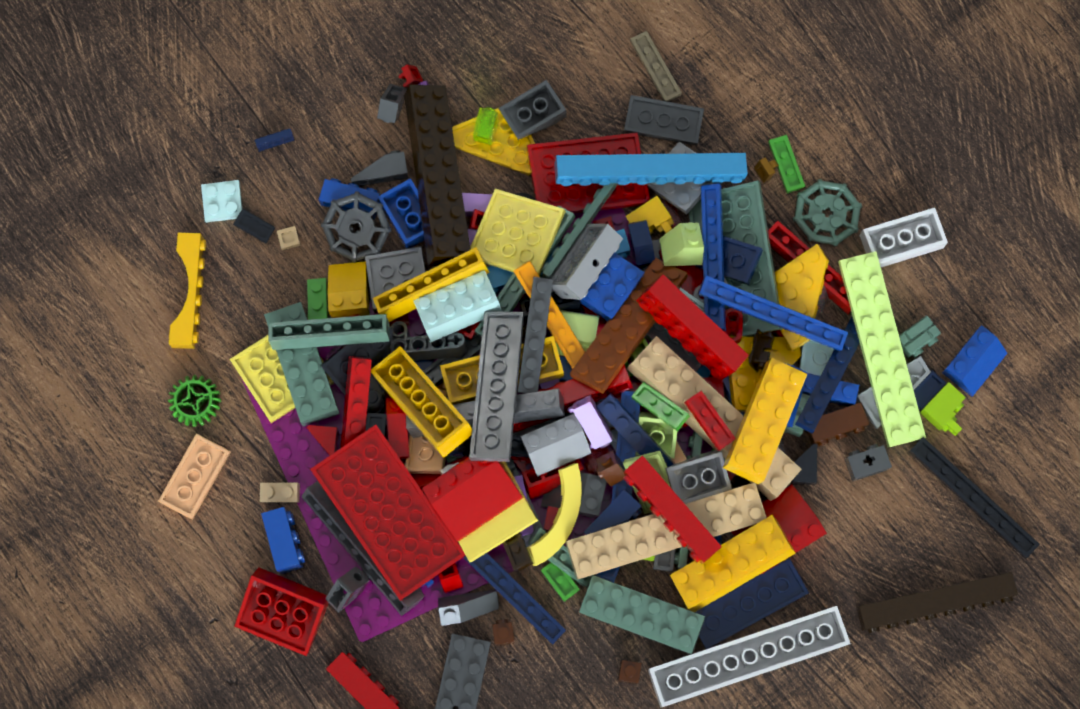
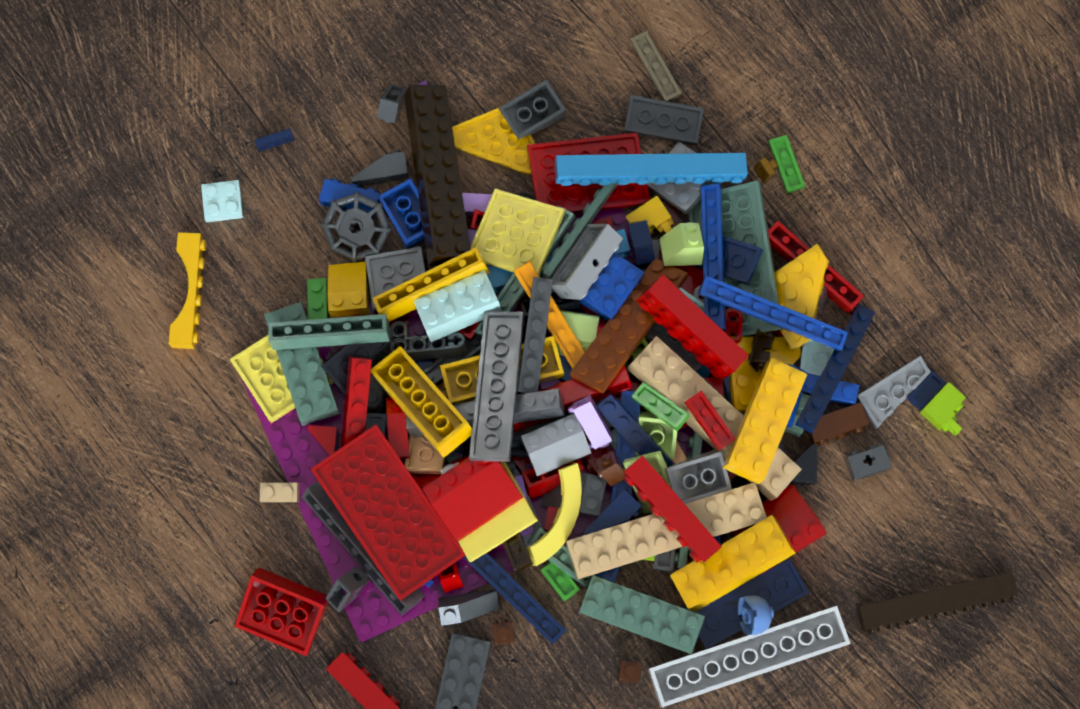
(194, 476): light nougat tile -> none
(201, 399): bright green gear -> none
(254, 226): black plate -> none
(283, 540): blue brick -> none
(288, 238): tan plate -> none
(411, 74): red tile -> none
(486, 125): clear neon green slope -> none
(755, 614): none -> medium blue cylinder
(835, 205): sand green plate -> none
(881, 349): yellowish green plate -> none
(905, 237): white brick -> none
(918, 336): sand green brick -> none
(974, 498): black plate -> none
(975, 361): blue slope -> none

